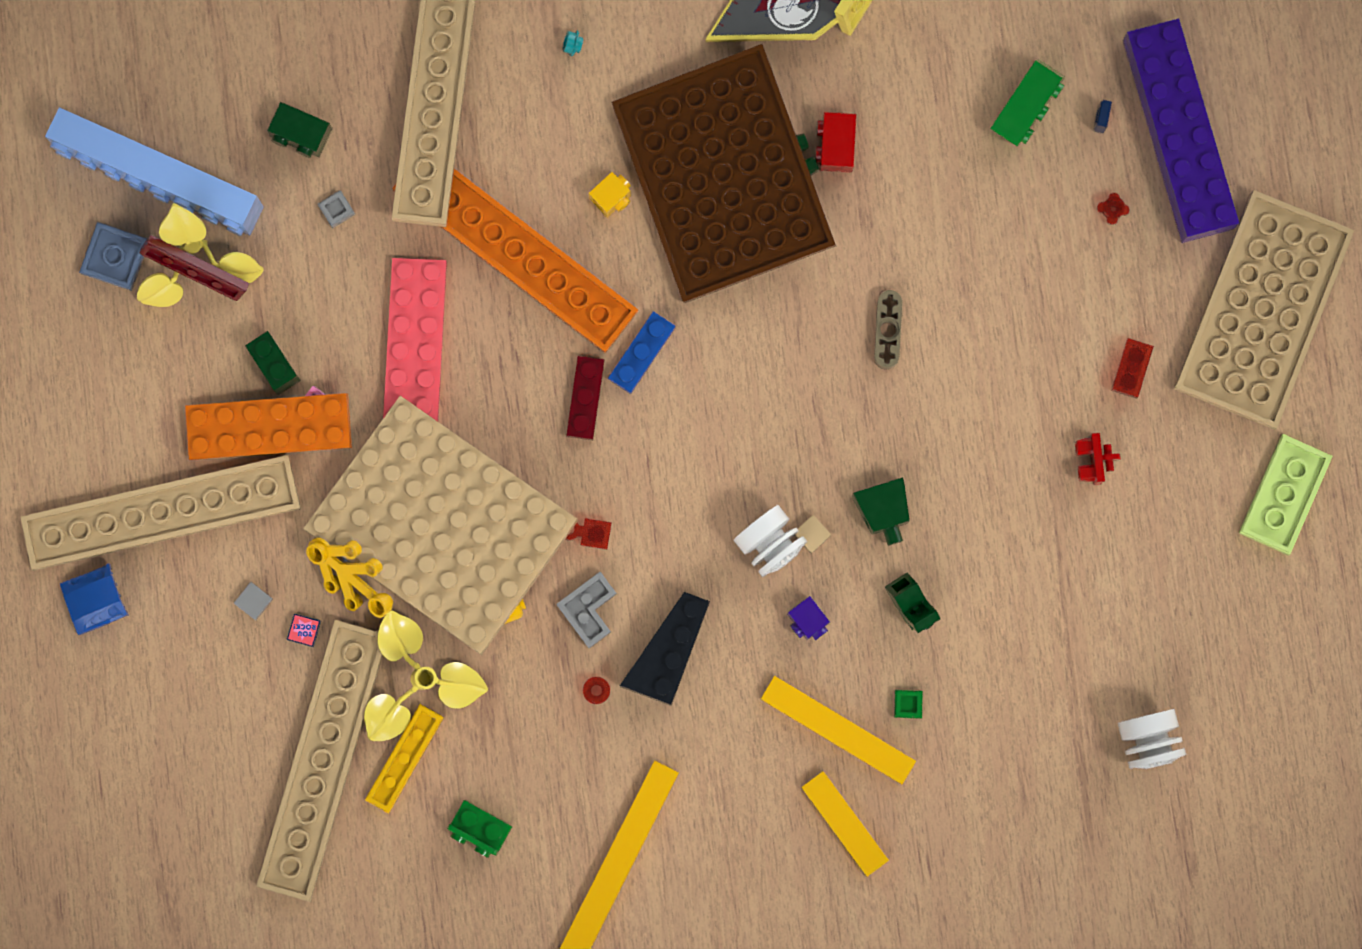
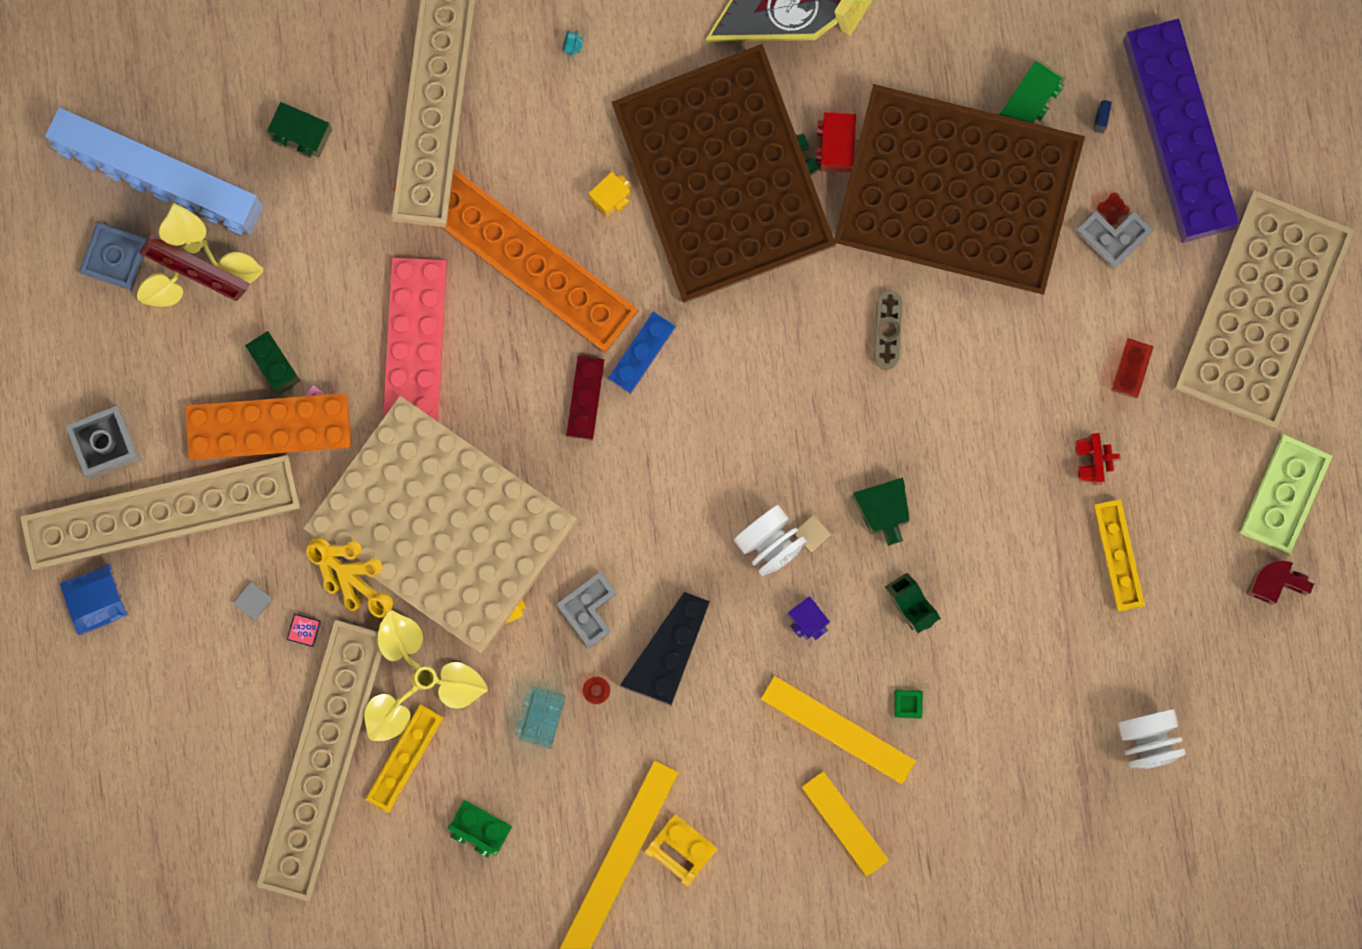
(103, 442): none -> light grey brick
(336, 209): light grey tile -> none
(541, 717): none -> clear light blue brick
(593, 534): clear red plate -> none
(687, 843): none -> yellow plate
(959, 189): none -> reddish brown plate
(1111, 243): none -> light grey plate
(1118, 555): none -> yellow plate
(1271, 579): none -> dark red brick

